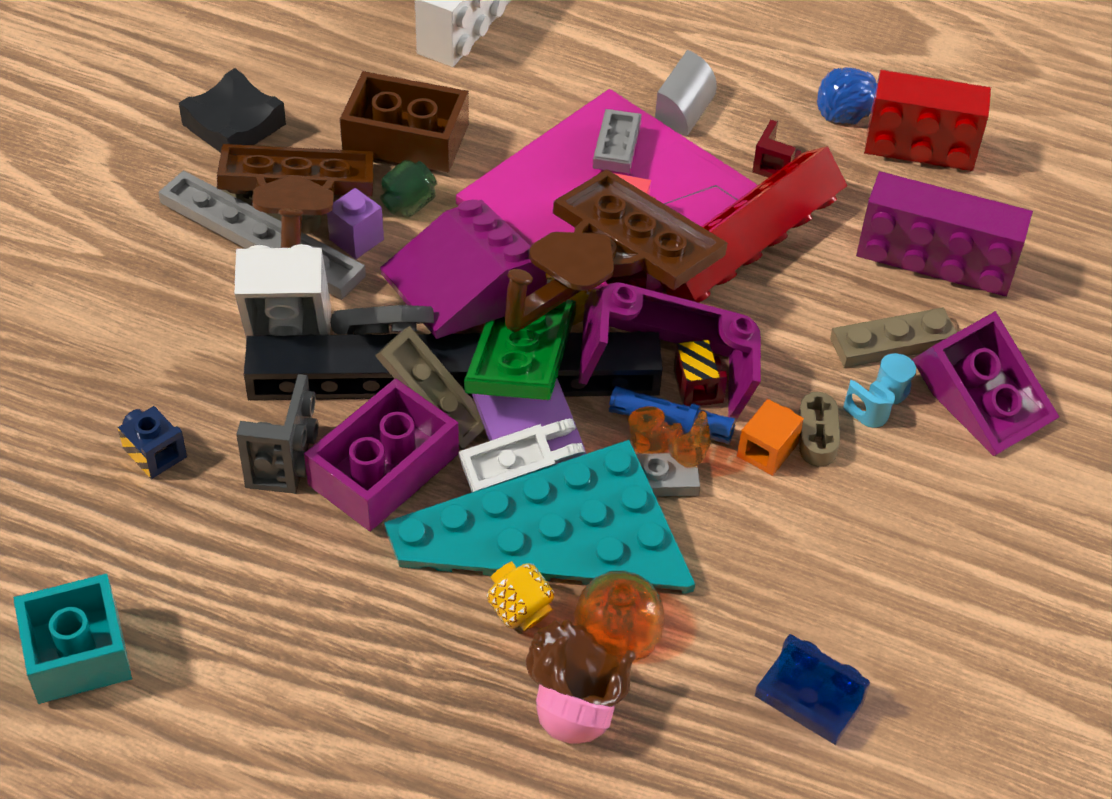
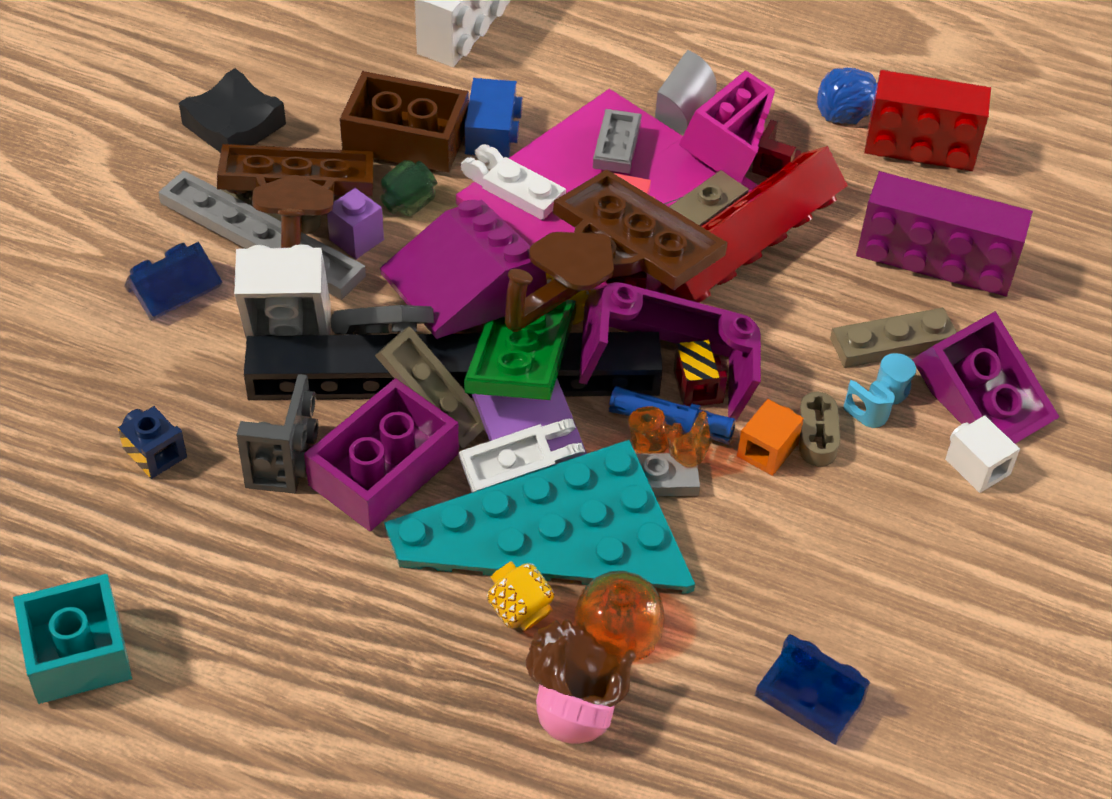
(172, 280): none -> clear blue bracket
(492, 115): none -> blue brick
(512, 182): none -> white hinge
(710, 198): none -> dark tan plate
(730, 125): none -> dark pink wedge
(981, 453): none -> white brick

